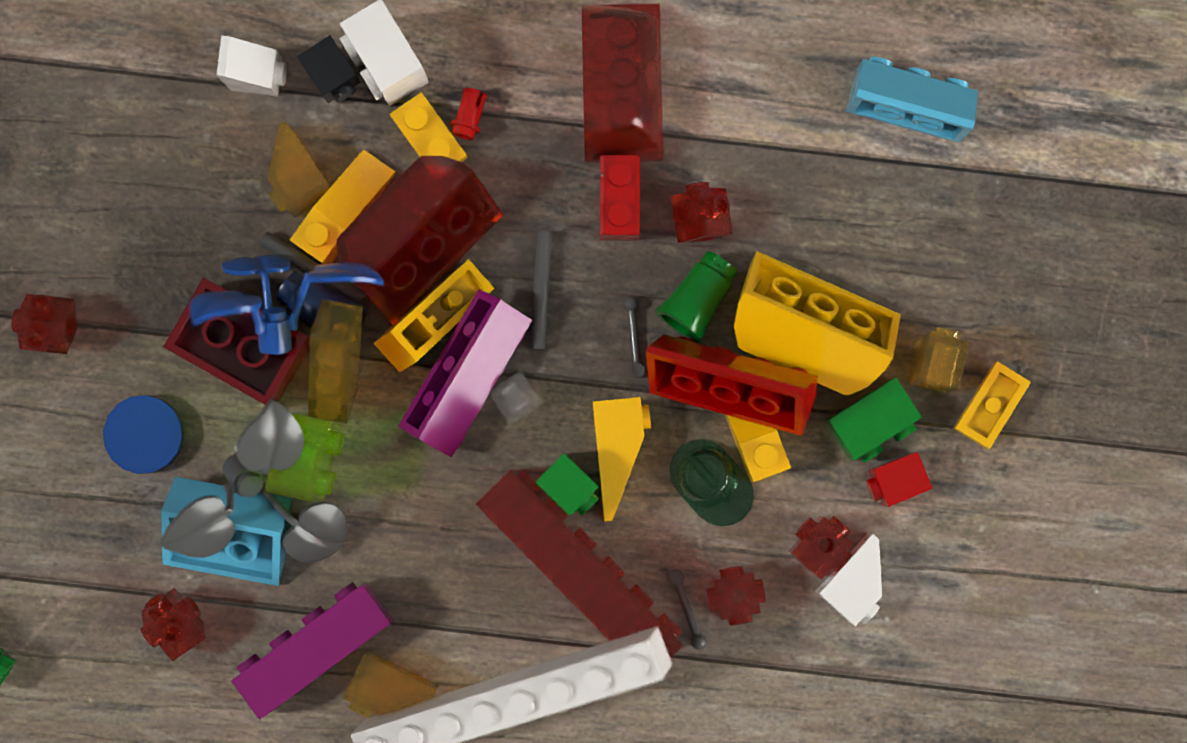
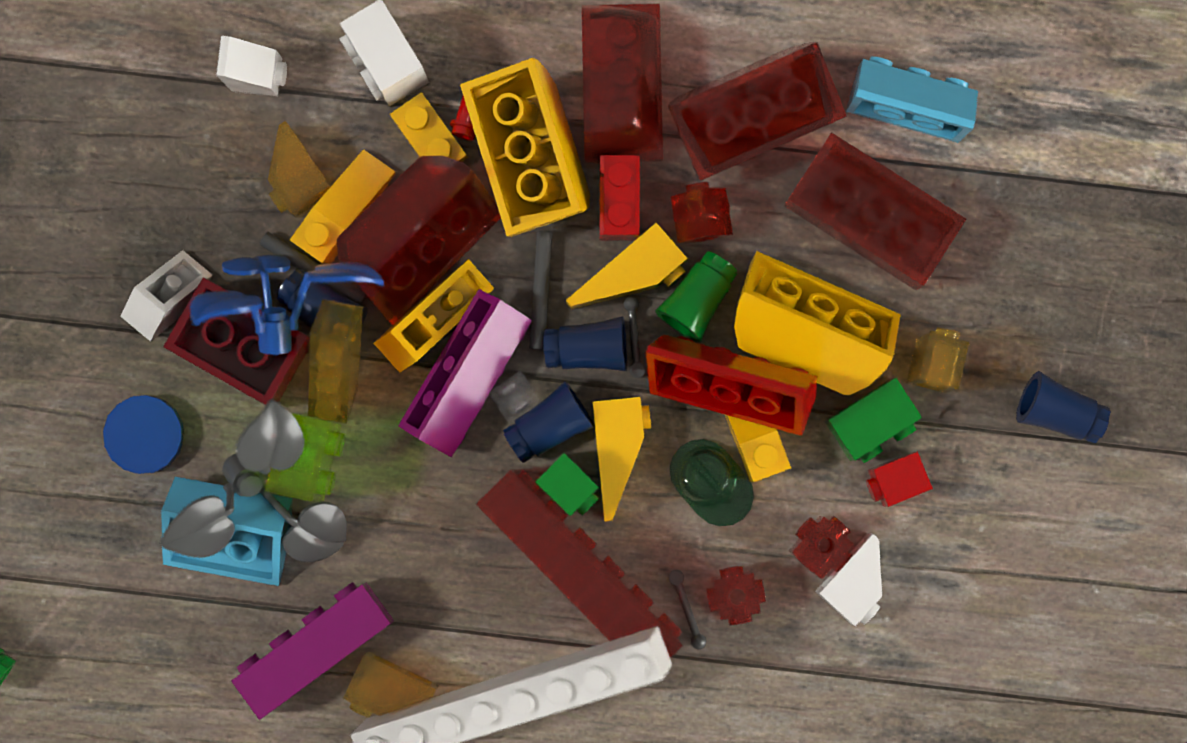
(45, 323): clear red brick -> none
(163, 295): none -> white slope
(172, 623): clear red brick -> none
(329, 70): black brick -> none
(526, 146): none -> yellow windscreen
(548, 424): none -> dark blue plant
(587, 346): none -> dark blue plant
(638, 268): none -> yellow slope
(756, 109): none -> clear red windscreen
(875, 212): none -> clear red brick
(992, 405): yellow plate -> none
(1061, 410): none -> dark blue plant

